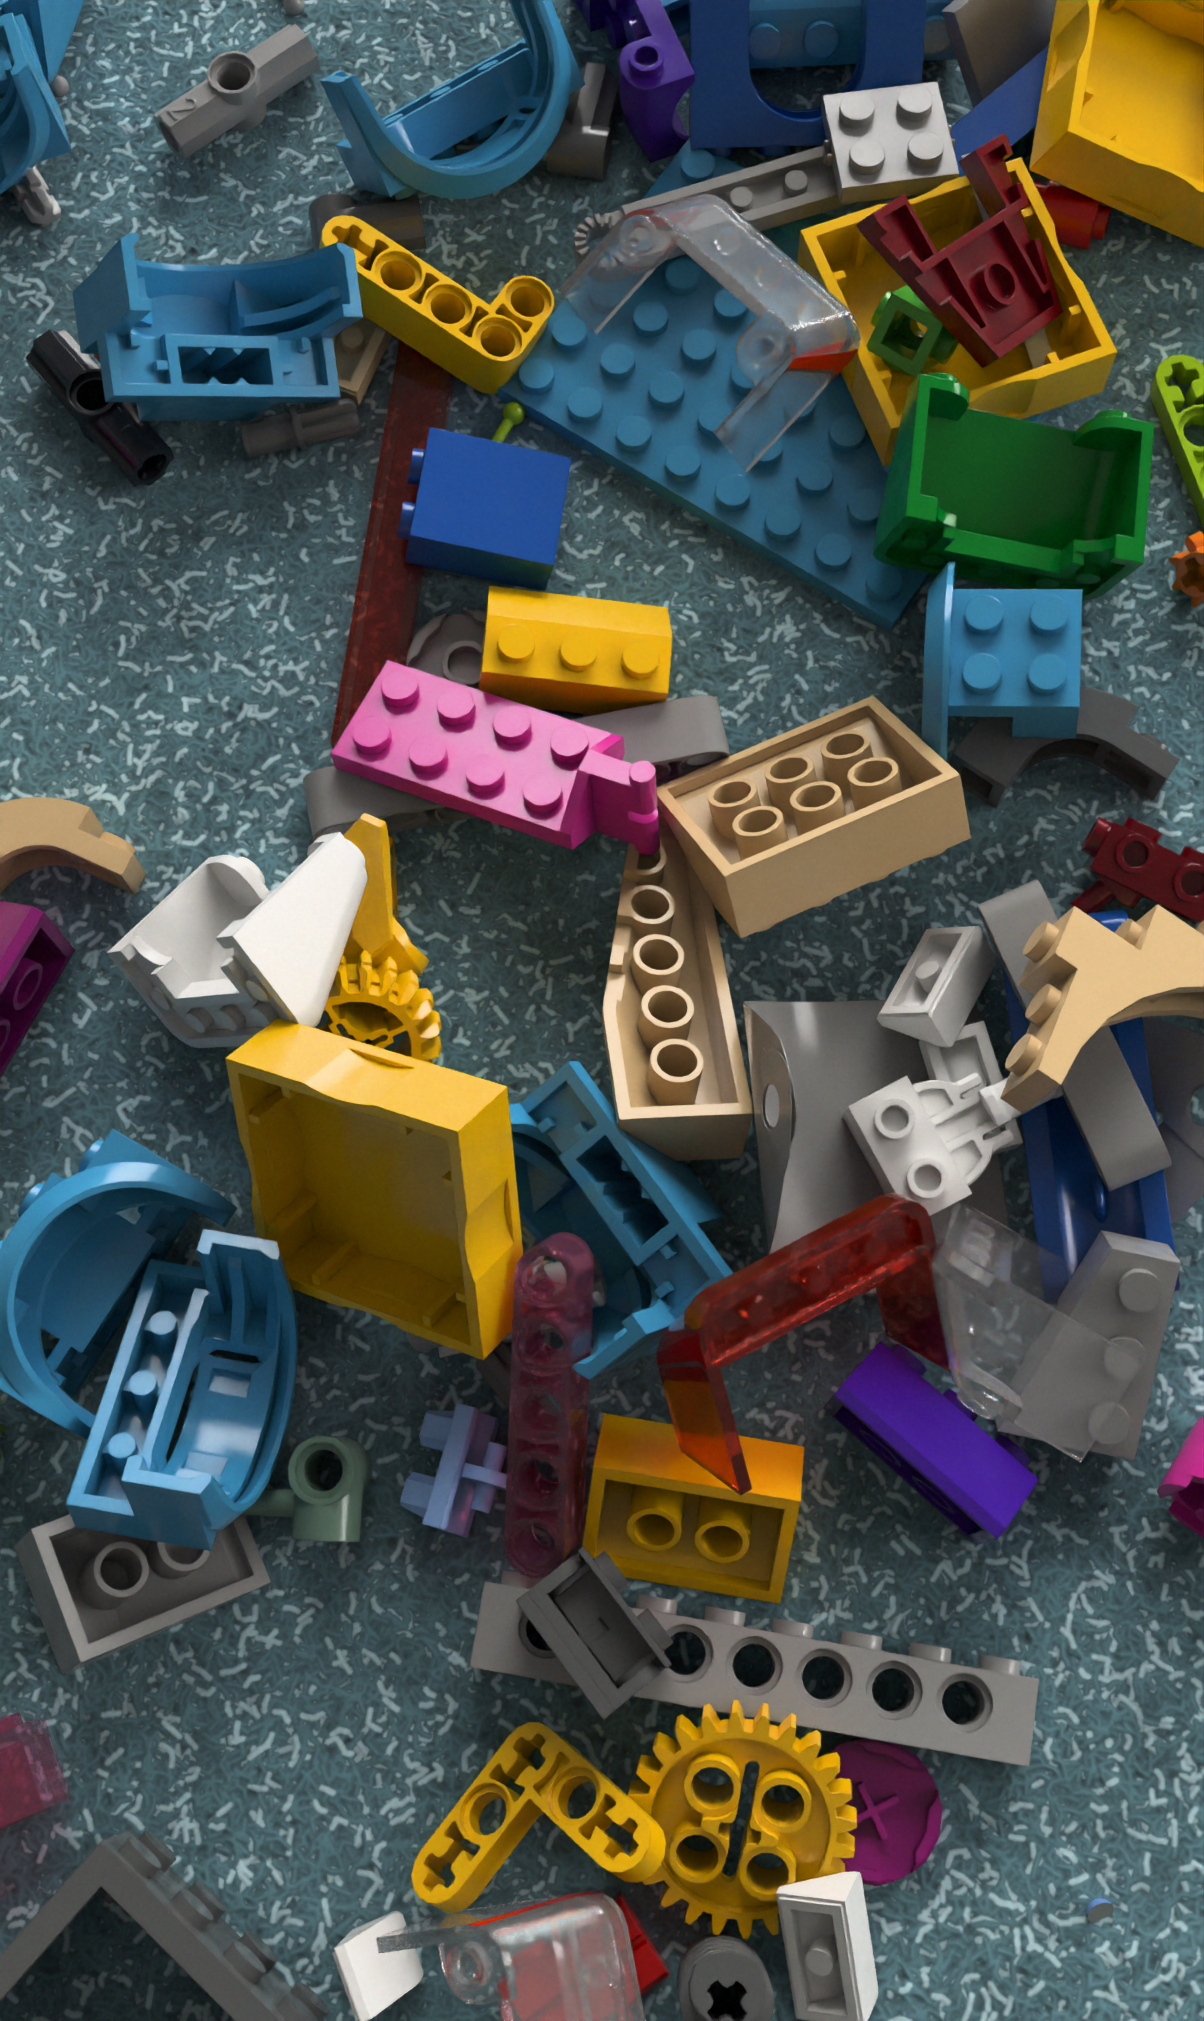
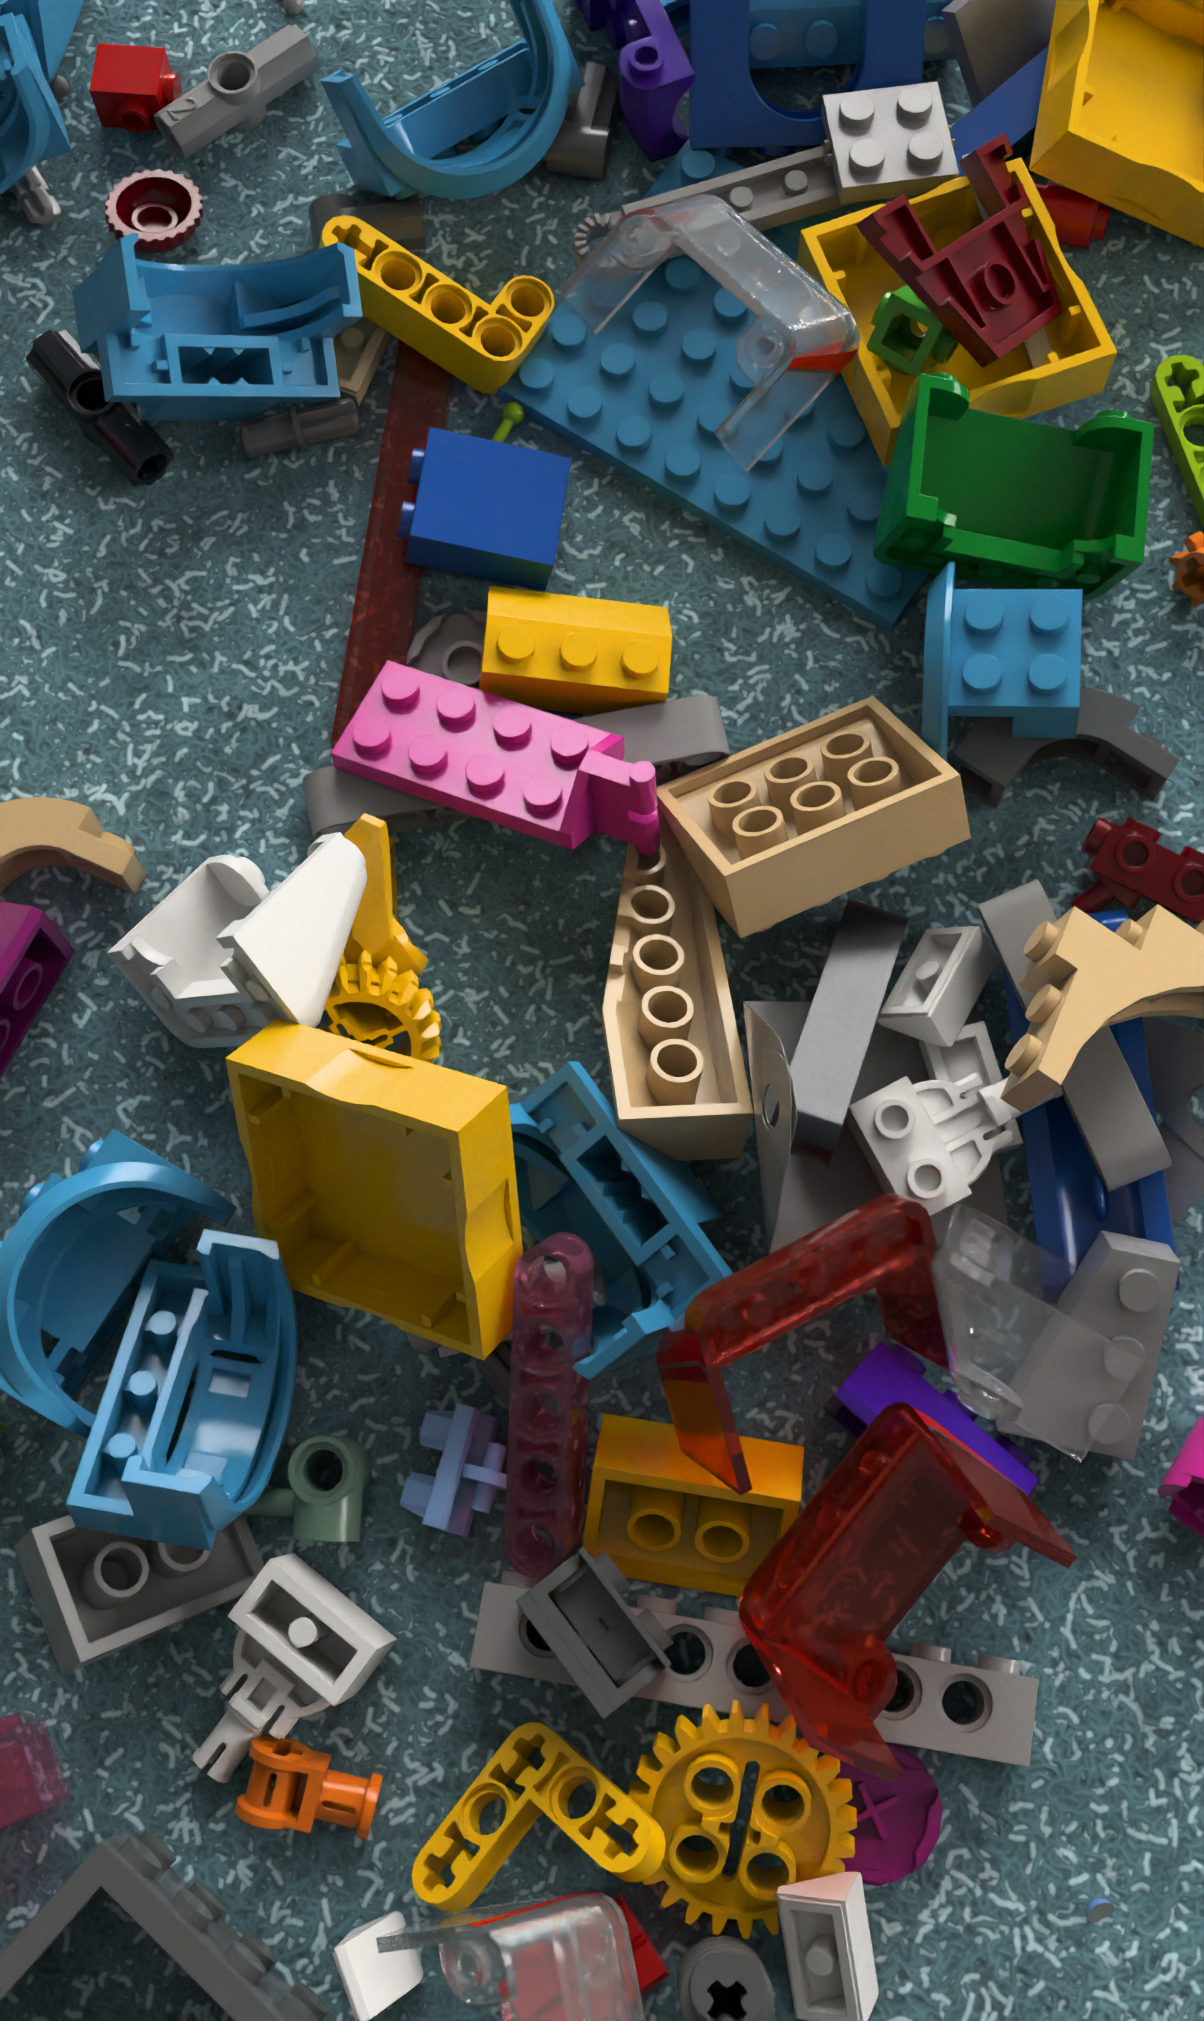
(132, 85): none -> red brick
(156, 206): none -> dark red hat
(300, 1652): none -> white brick
(304, 1789): none -> orange connector
(841, 1026): none -> beam
(861, 1564): none -> clear red windscreen

